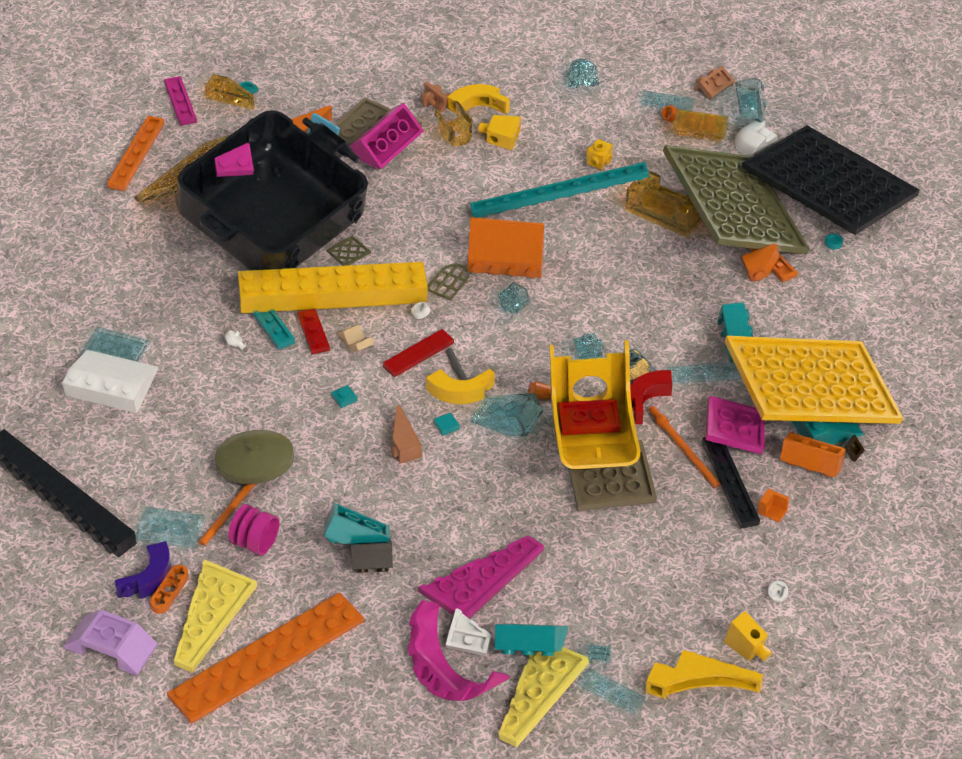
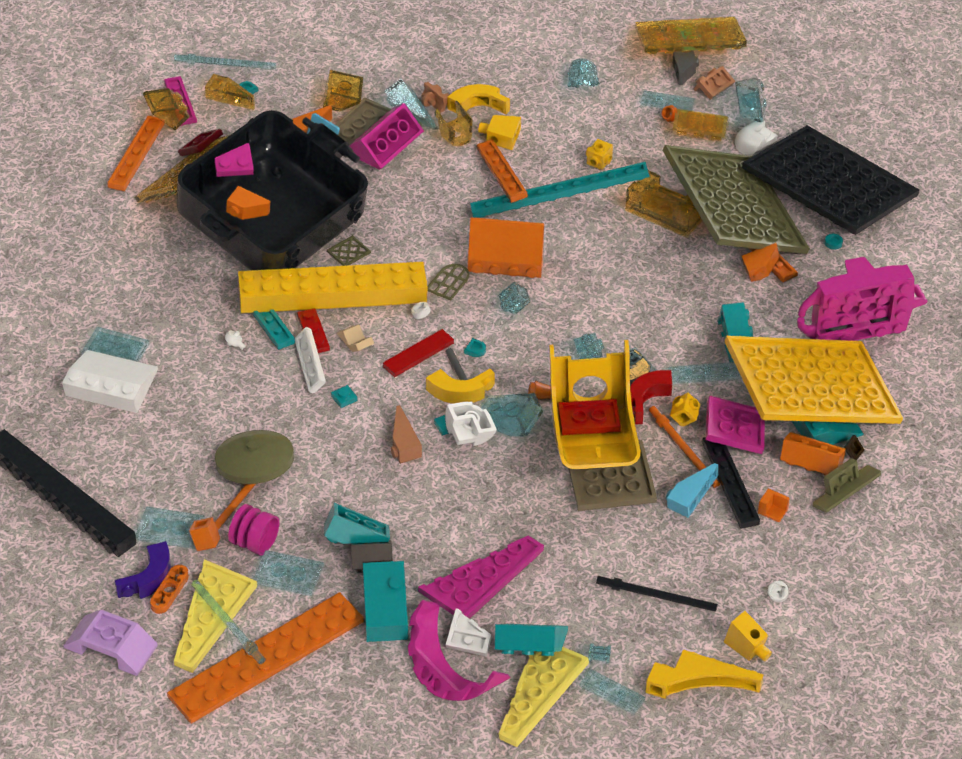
(167, 107): none -> clear yellow slope
(192, 59): none -> clear light blue bar
(200, 142): none -> dark red tile
(204, 534): none -> orange panel
(247, 204): none -> orange slope
(248, 645): none -> clear light blue bar
(288, 573): none -> clear light blue tile
(310, 360): none -> white tile
(342, 90): none -> clear yellow slope
(385, 601): none -> teal brick
(402, 93): none -> clear light blue slope
(469, 423): none -> white brick
(475, 348): none -> teal tile
(502, 171): none -> orange tile
(618, 584): none -> black bar
(684, 65): none -> dark grey slope
(685, 409): none -> yellow brick
(690, 35): none -> clear yellow plate
(690, 491): none -> medium azure slope
(844, 483): none -> olive bracket
(861, 303): none -> dark pink piece

